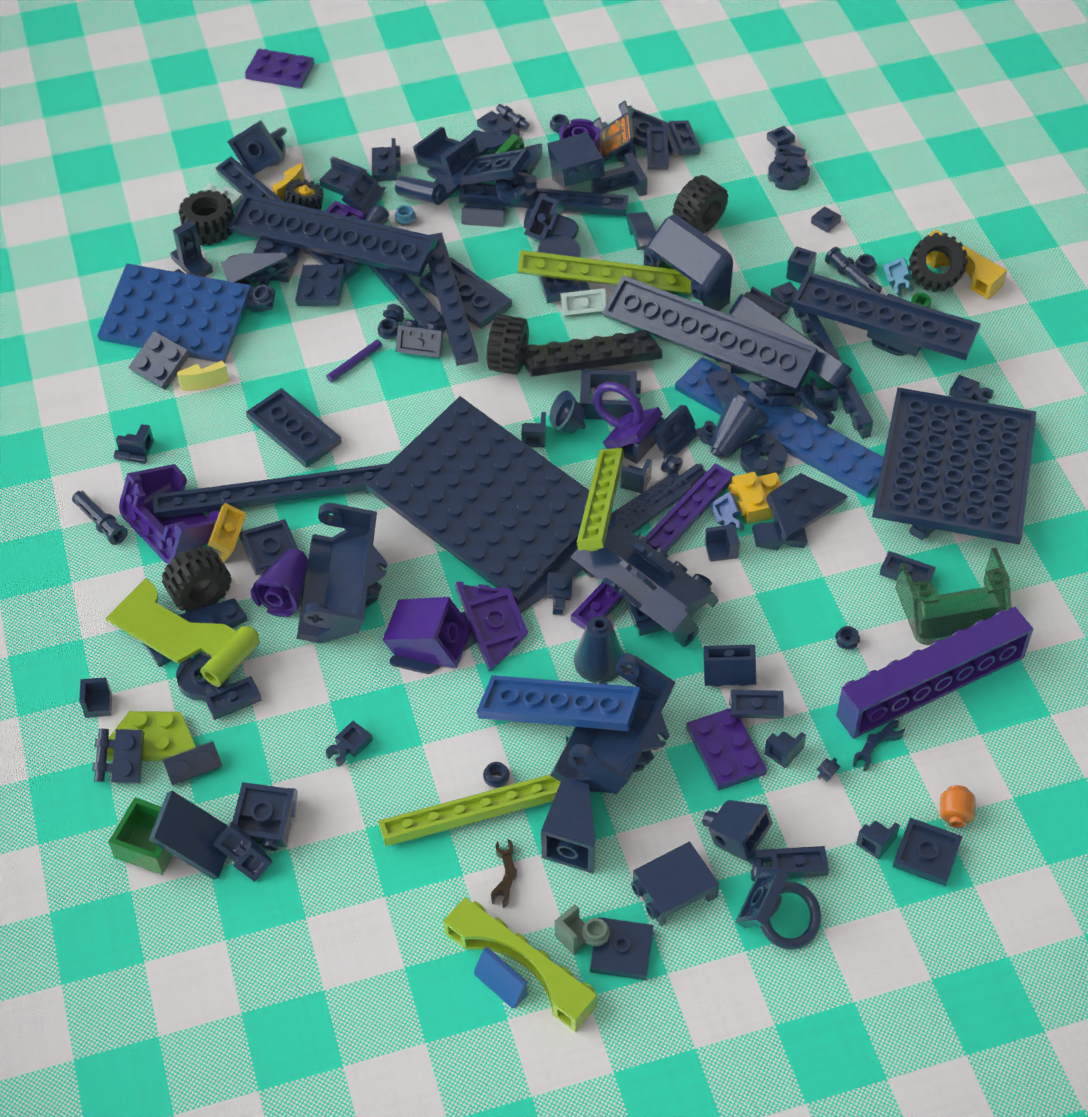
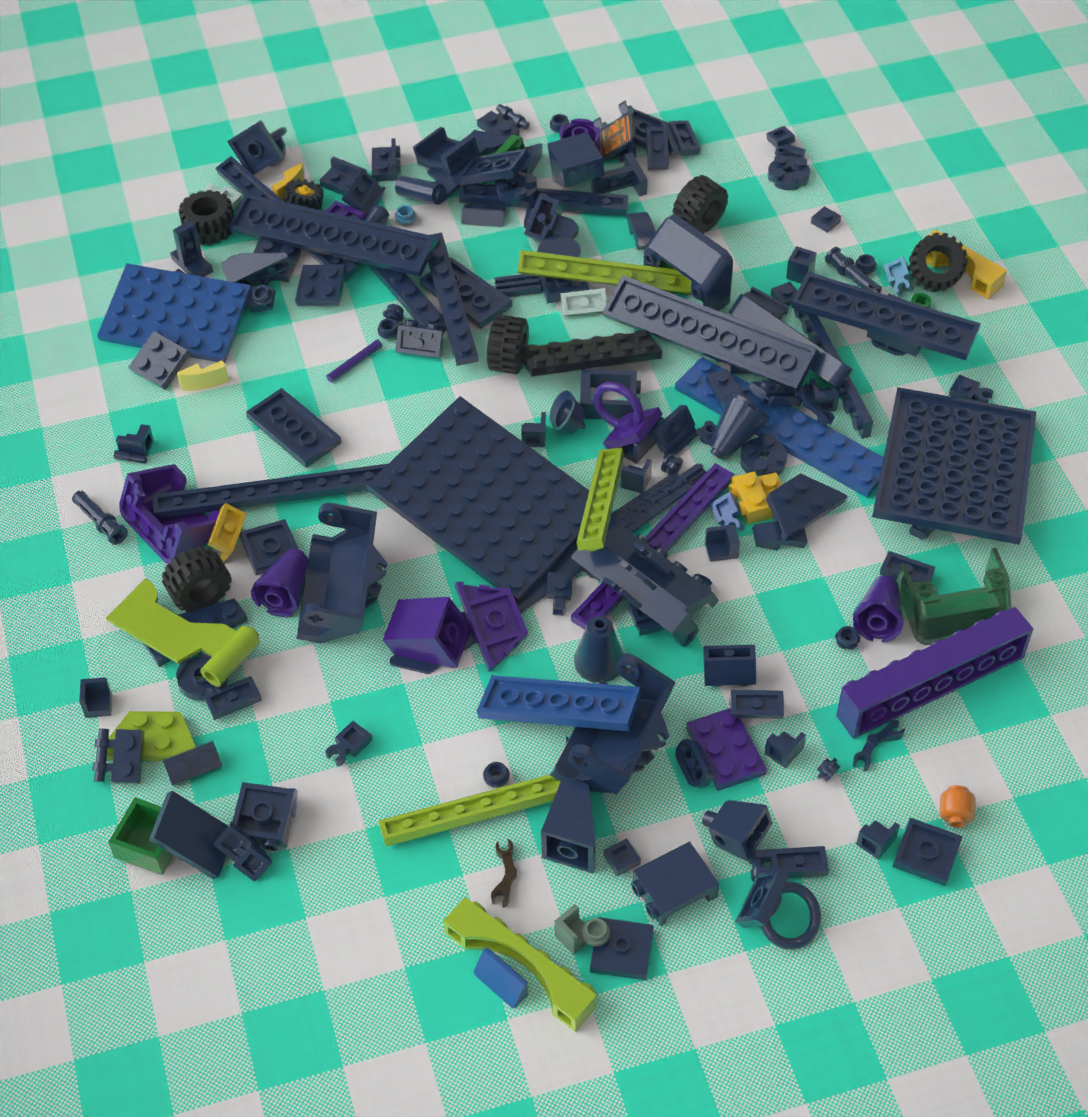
(279, 68): dark purple plate -> none
(518, 285): none -> dark blue tile
(622, 857): none -> dark blue plate
(695, 767): none -> dark blue plate
(880, 611): none -> dark purple cone

